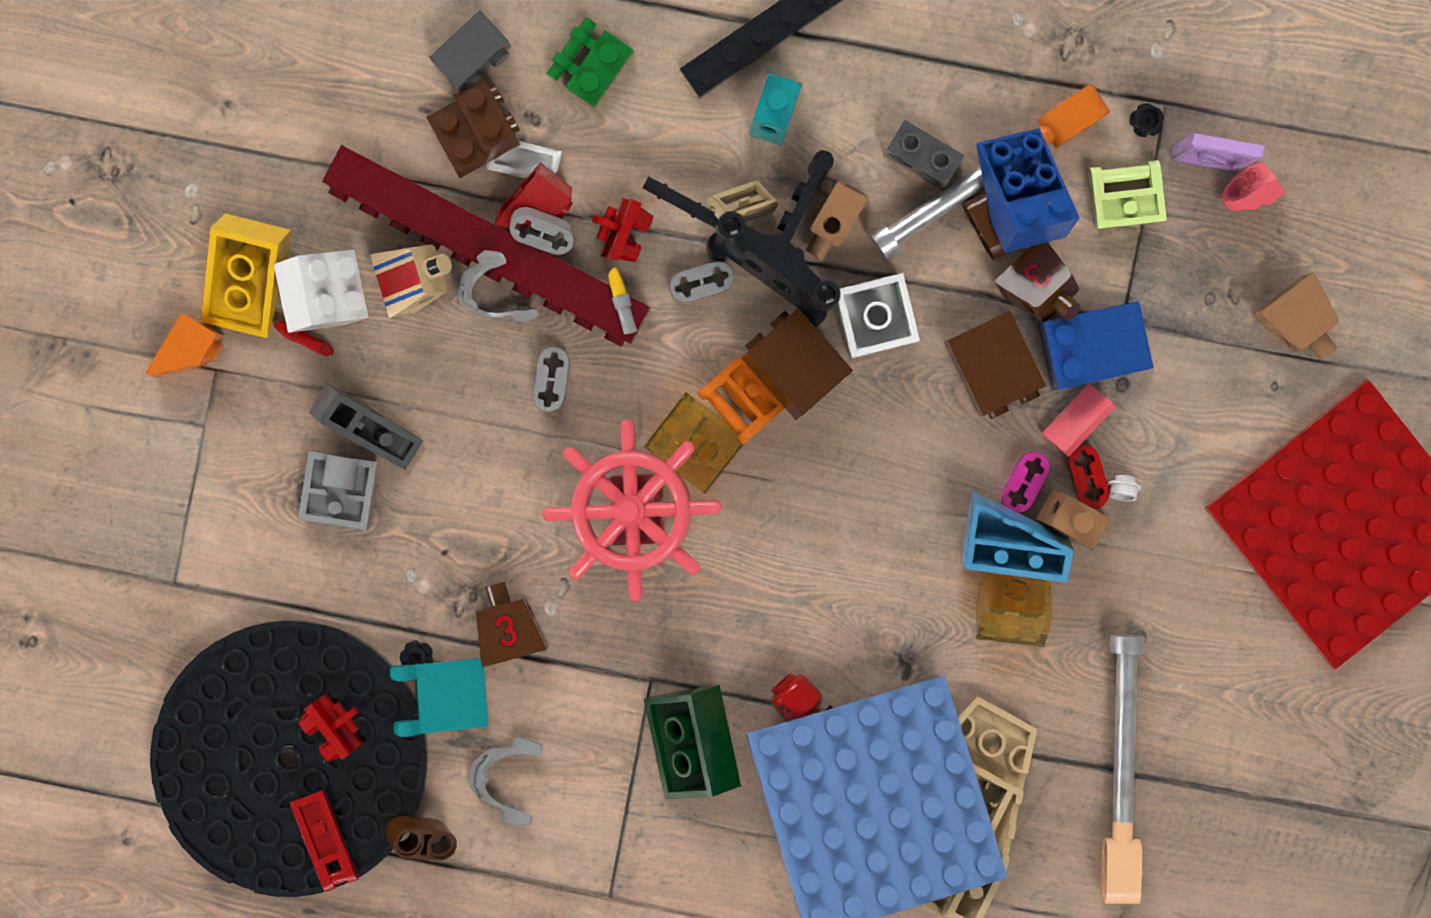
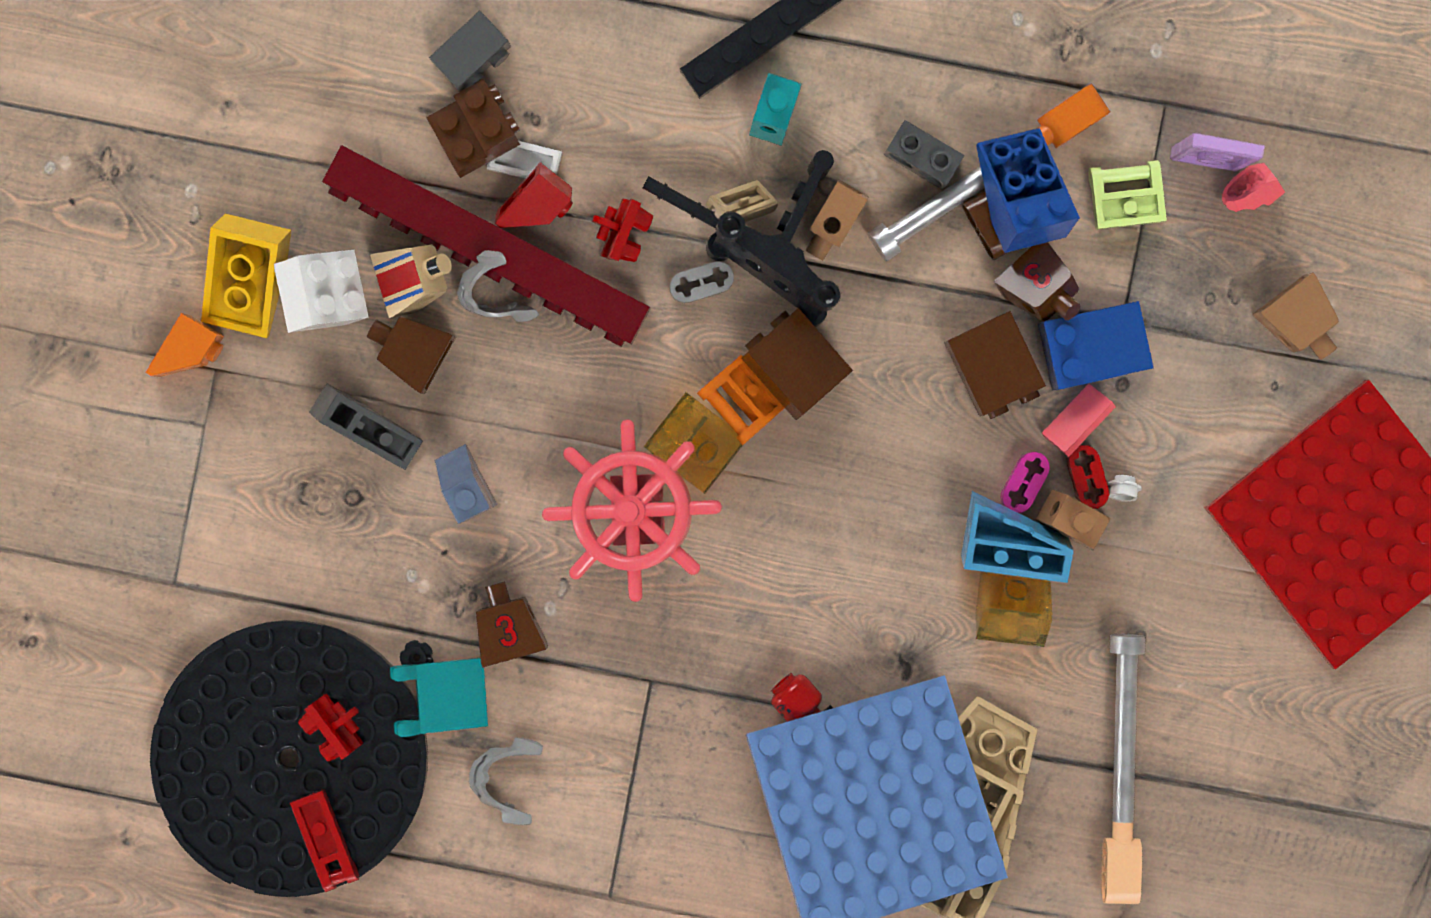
(304, 339): red piece -> none
(338, 490): light grey plate -> none
(411, 350): none -> reddish brown torso
(419, 842): reddish brown beam -> none
(463, 485): none -> sand blue slope
(541, 231): light grey beam -> none
(542, 378): light grey beam -> none
(599, 67): green plate -> none
(621, 302): light grey piece -> none
(692, 743): dark green slope -> none
(877, 316): white brick -> none
(1155, 116): black plate -> none

